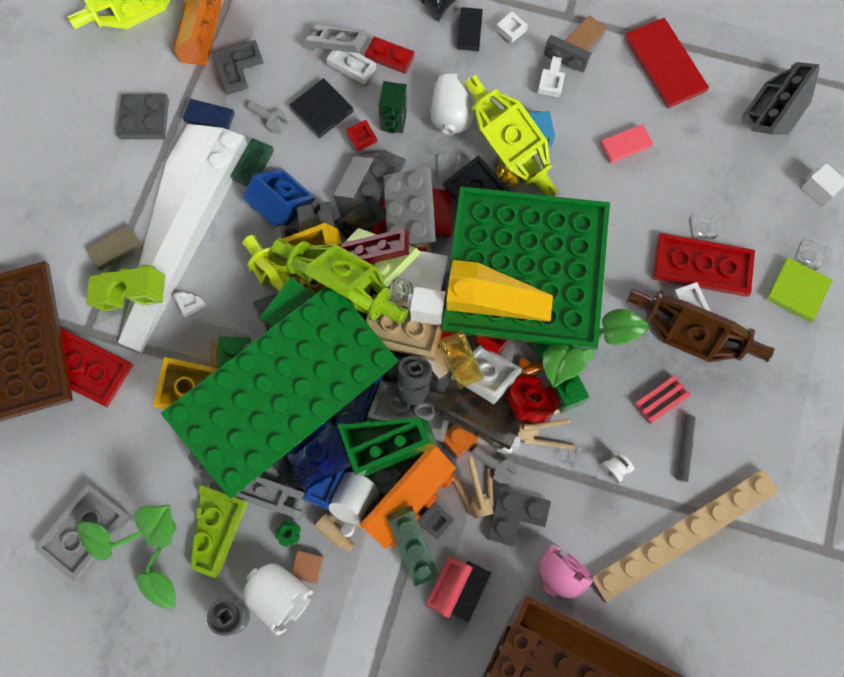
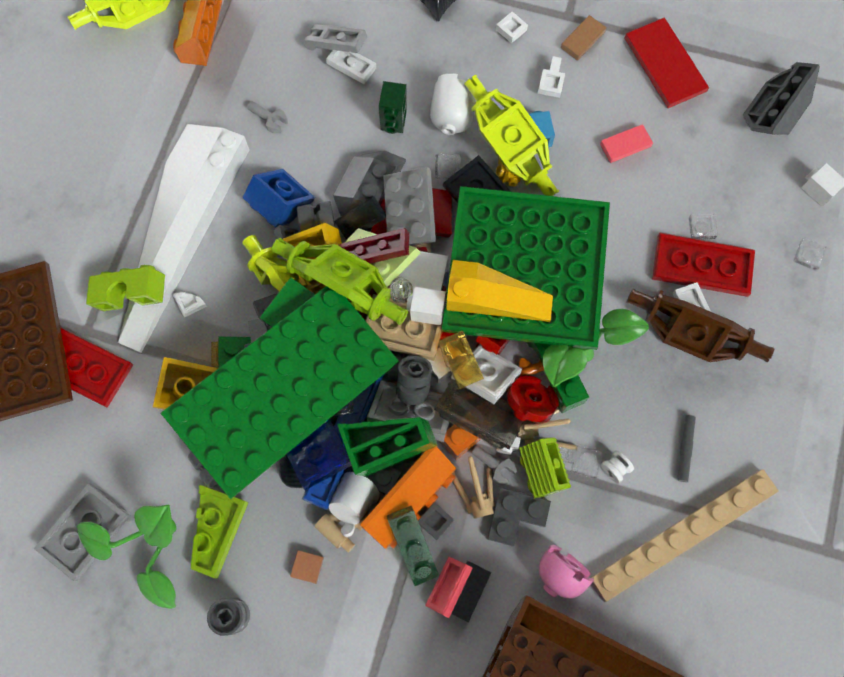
(114, 247): dark tan tile -> none
(143, 116): dark grey plate -> none
(208, 114): dark blue tile -> none
(233, 61): dark grey plate -> none
(252, 161): clear green plate -> none
(273, 497): light grey plate -> none
(275, 596): white cylinder -> none
(293, 538): green plate -> none
(321, 108): black tile -> none
(361, 135): red plate -> none
(390, 55): red plate -> none
(469, 29): black tile -> none
(544, 467): none -> lime brick
(571, 55): dark grey plate -> none
(679, 387): coral tile -> none
(799, 289): lime tile -> none

